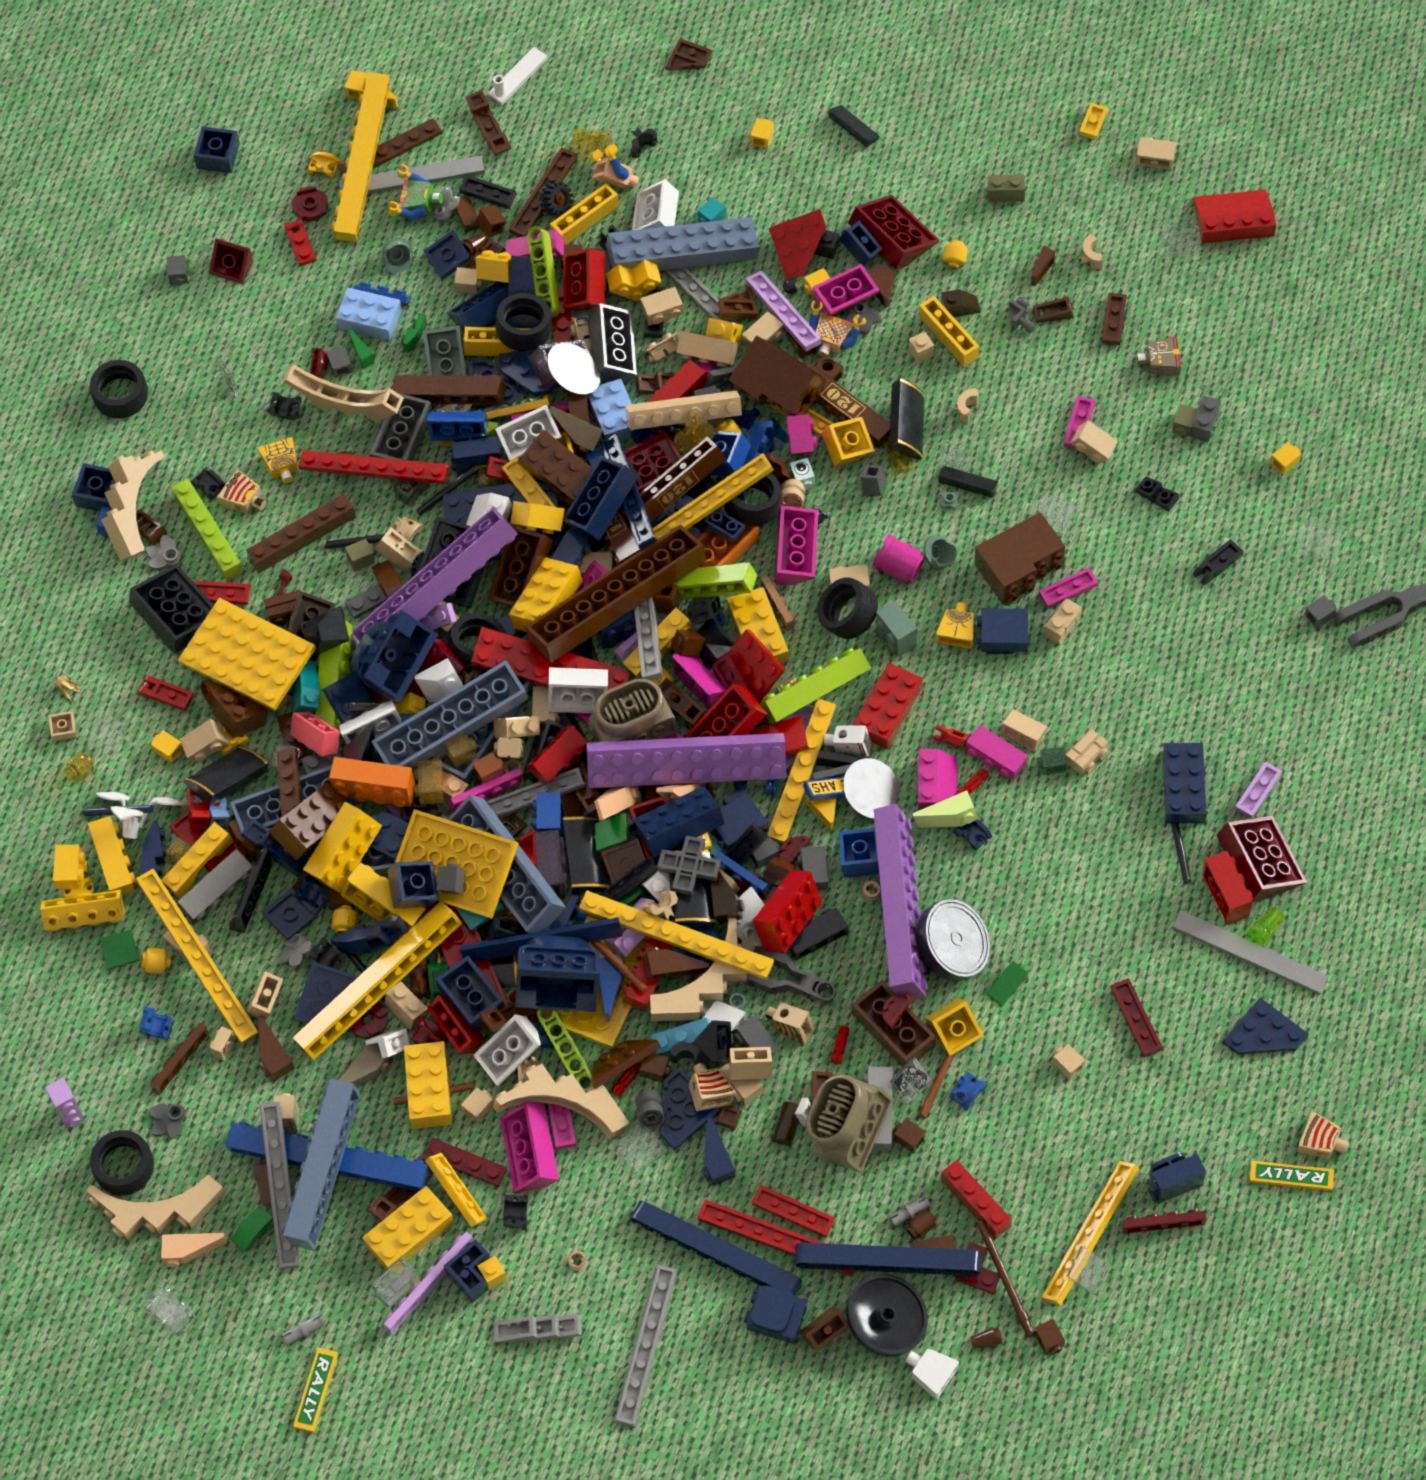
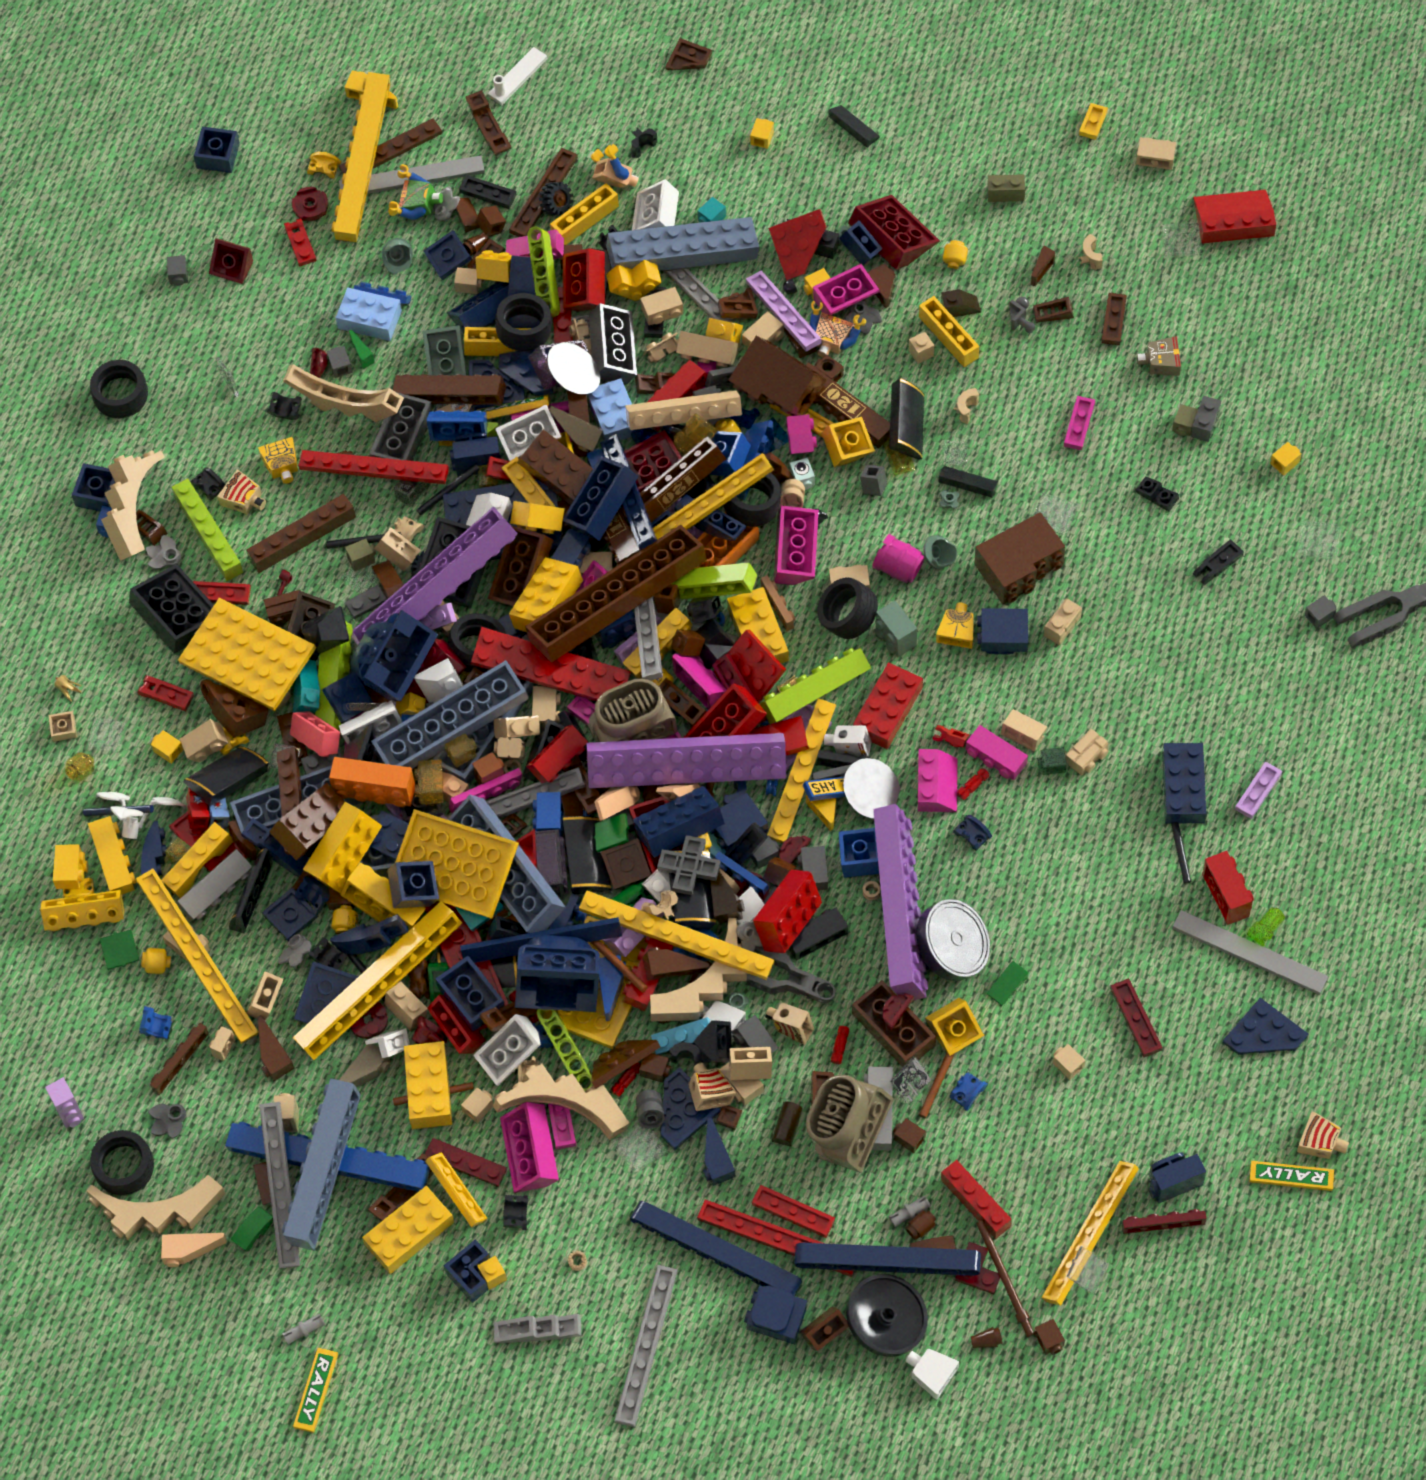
(169, 1310): clear brick -> none
(395, 1282): clear brick -> none
(415, 333): green slope -> none
(422, 1289): lavender plate -> none
(451, 879): dark grey brick -> none
(575, 689): white slope -> none
(592, 138): clear yellow brick -> none
(631, 879): black tile -> none
(803, 1110): white tile -> none
(948, 813): yellowish green slope -> none
(1068, 588): dark pink plate -> none
(1093, 442): tan brick -> none
(1261, 856): dark red slope -> none

